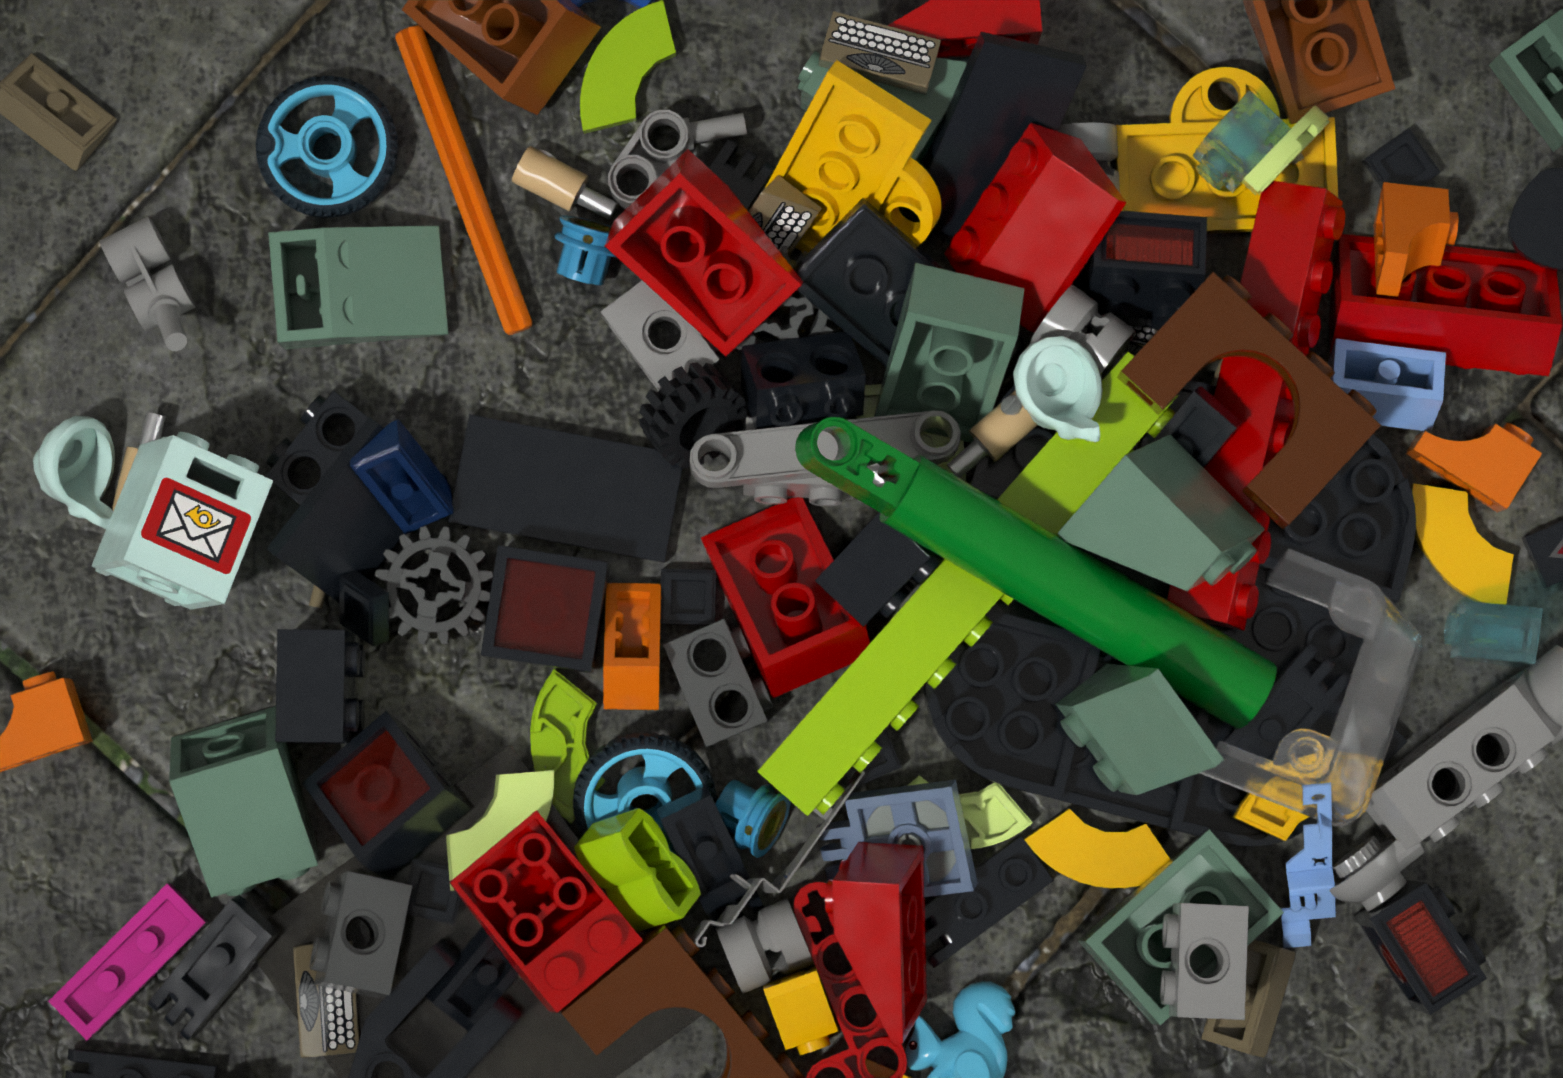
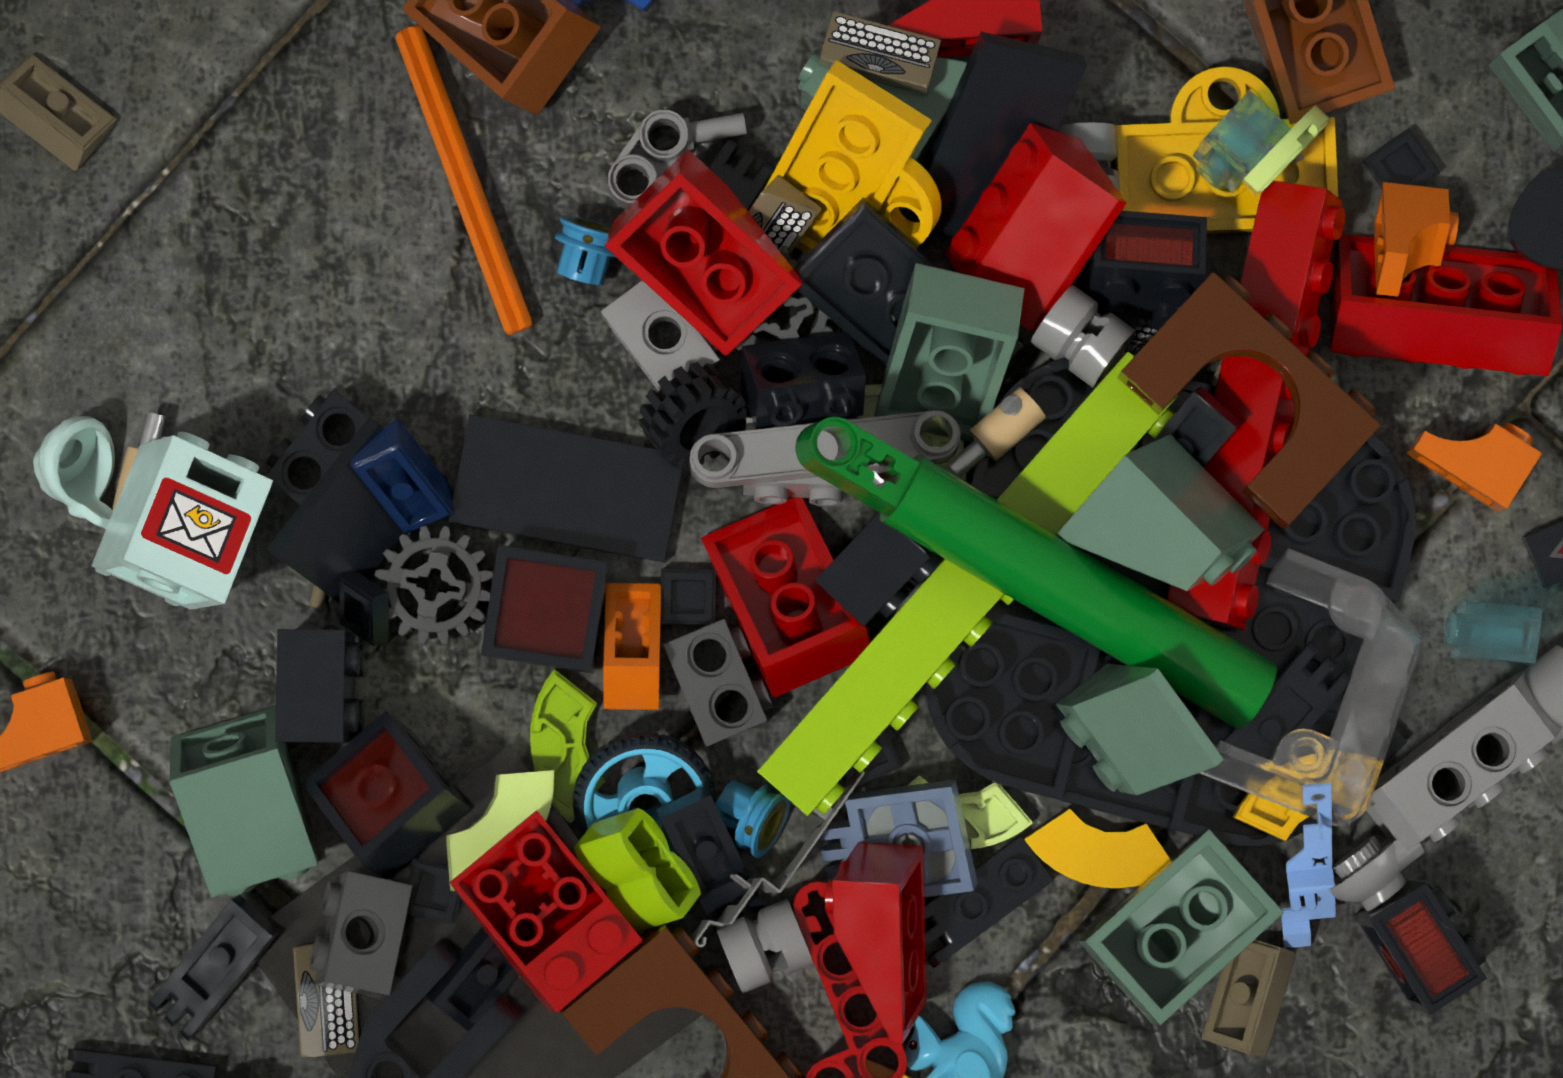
(128, 961): dark pink plate -> none
(153, 282): light grey beam -> none
(352, 105): medium azure wheel -> none
(357, 285): sand green slope -> none
(559, 183): tan piece -> none
(621, 65): lime tile -> none
(801, 1010): yellow slope -> none
(1060, 387): light aqua hat -> none
(1226, 933): light grey brick -> none
(1396, 380): light blue brick -> none
(1456, 547): yellow tile -> none

